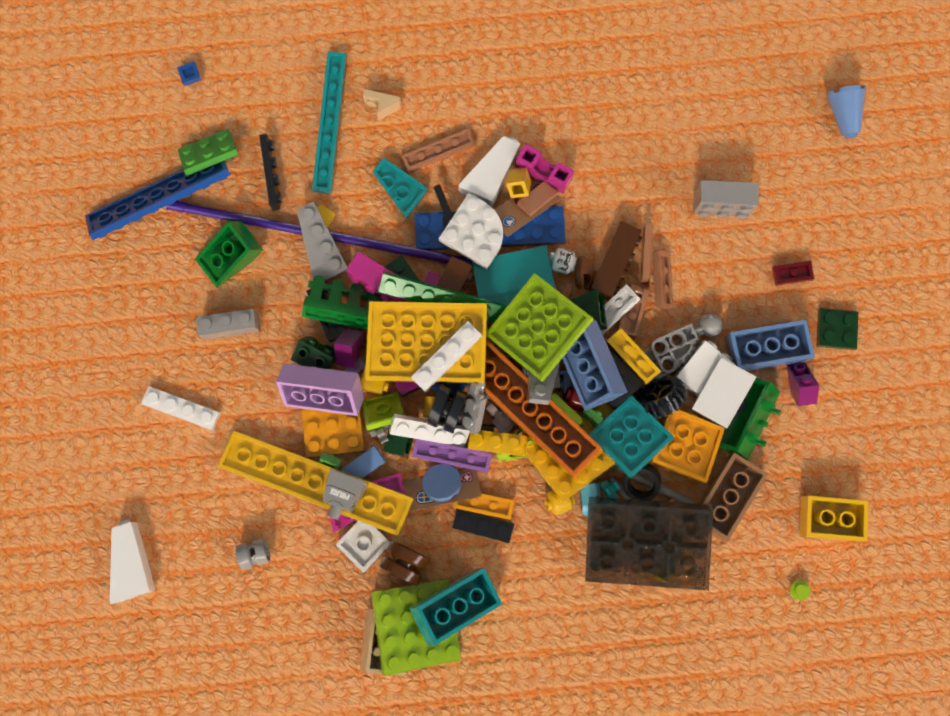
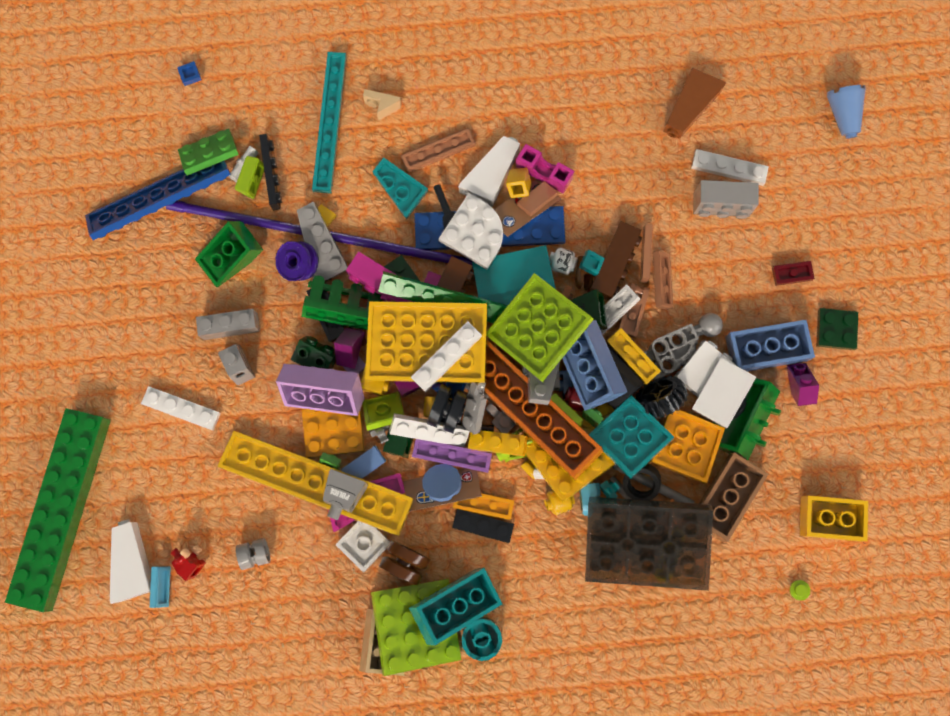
(58, 511): none -> green brick
(160, 586): none -> medium azure tile
(186, 563): none -> red piece
(235, 363): none -> light grey torso
(237, 169): none -> white pin
(250, 177): none -> lime slope
(306, 261): none -> dark purple wheel
(482, 639): none -> teal brick
(531, 470): none -> yellow arm
(591, 262): none -> teal plate
(693, 100): none -> dark orange slope
(729, 167): none -> white plate

